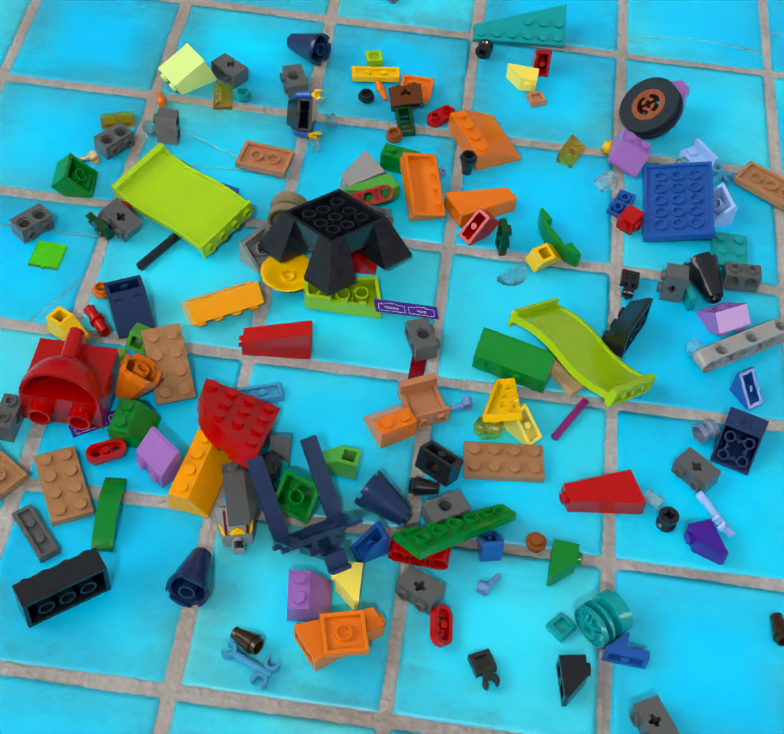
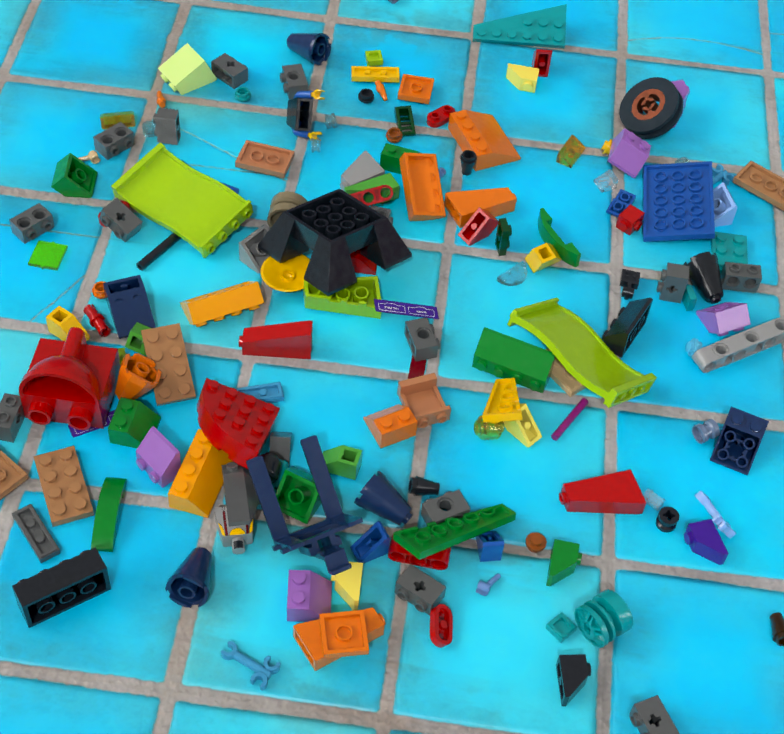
(101, 227): dark green plate -> none
(105, 451): red plate -> none
(221, 96): clear yellow slope -> none
(248, 641): dark brown cone -> none
(414, 94): reddish brown brick -> none
(438, 463): black brick -> none
(466, 404): medium blue hand -> none
(484, 49): black wheel -> none
(484, 665): pearl dark grey plate -> none
(503, 462): medium nougat plate -> none
(536, 99): nougat tile -> none
(620, 653): blue slope -> none
(695, 470): dark grey brick -> none
(699, 153): light blue bracket -> none
(746, 388): blue slope -> none

